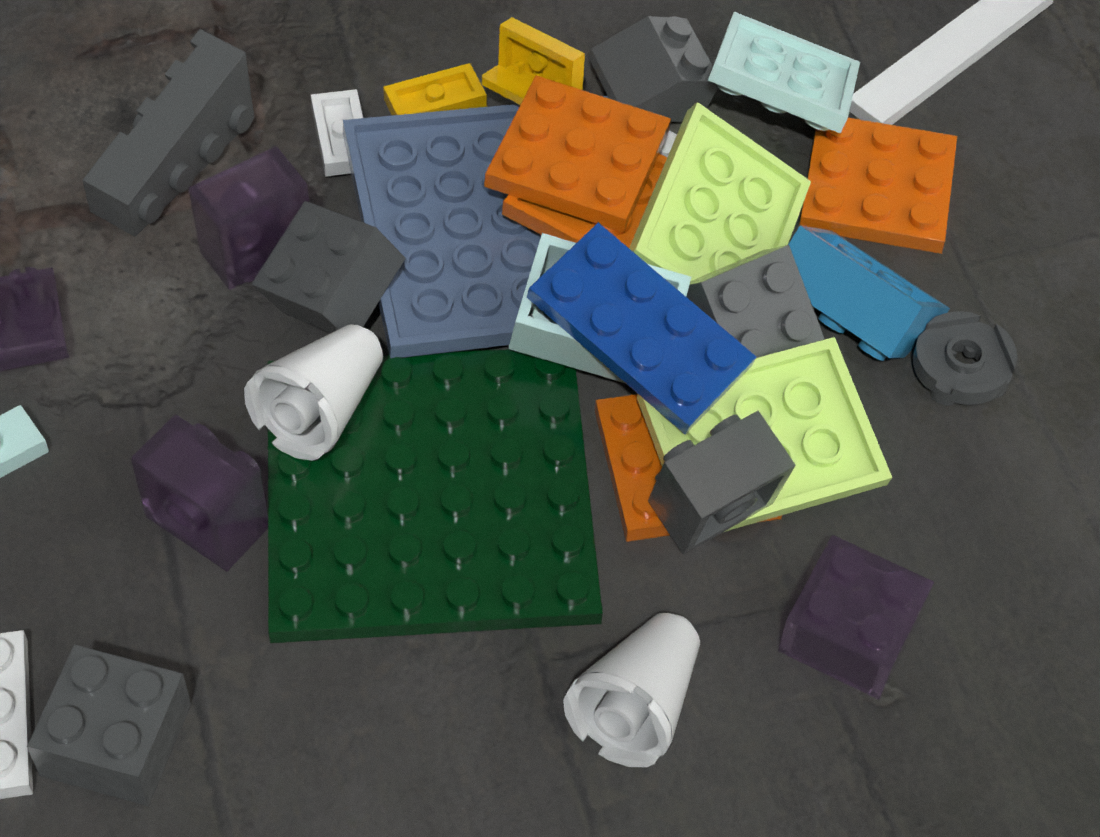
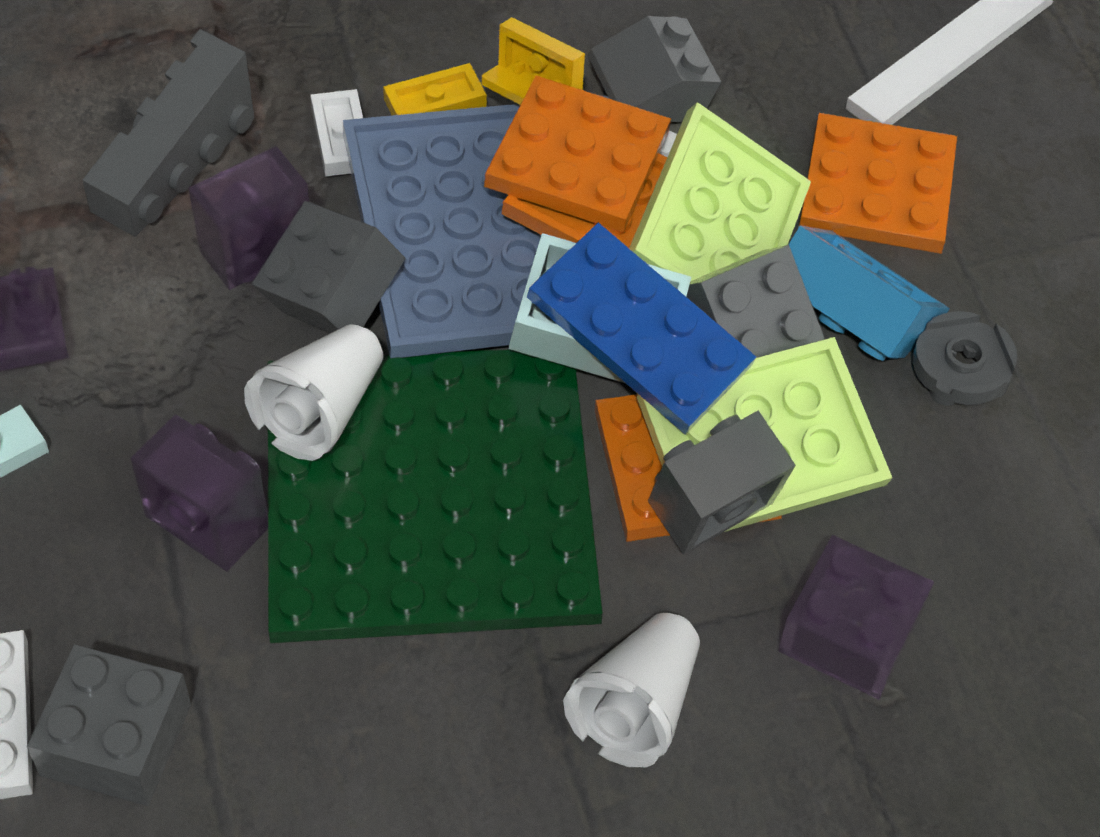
(785, 73): light aqua plate -> none

